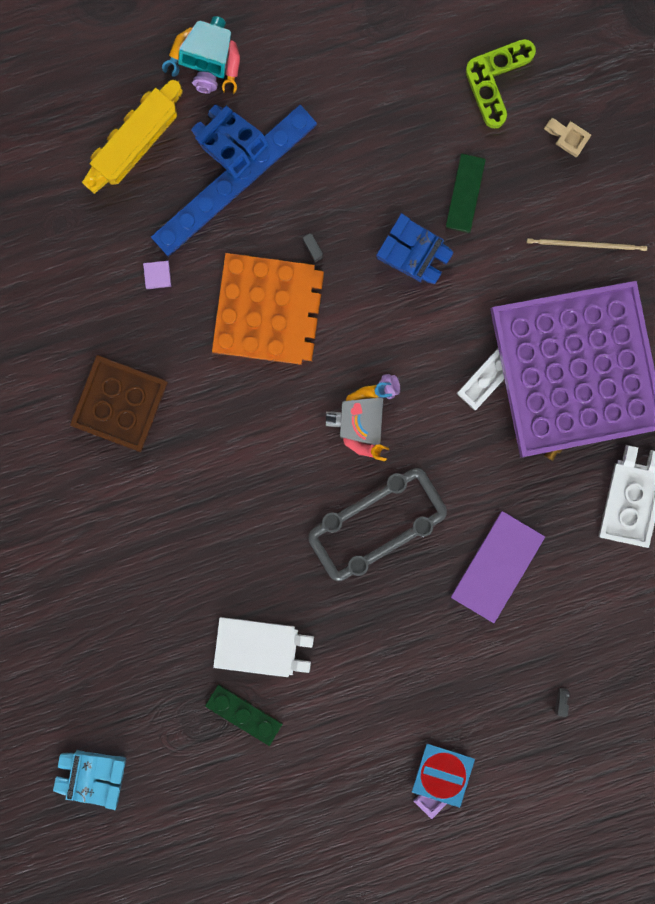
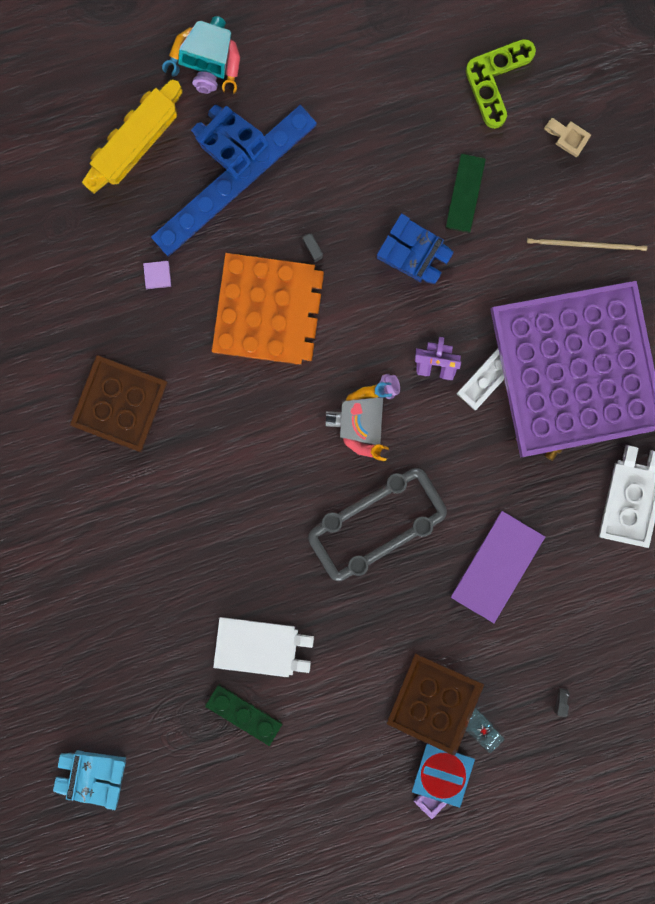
(435, 704): none -> reddish brown plate
(448, 362): none -> medium lavender hips
(483, 731): none -> clear light blue leg

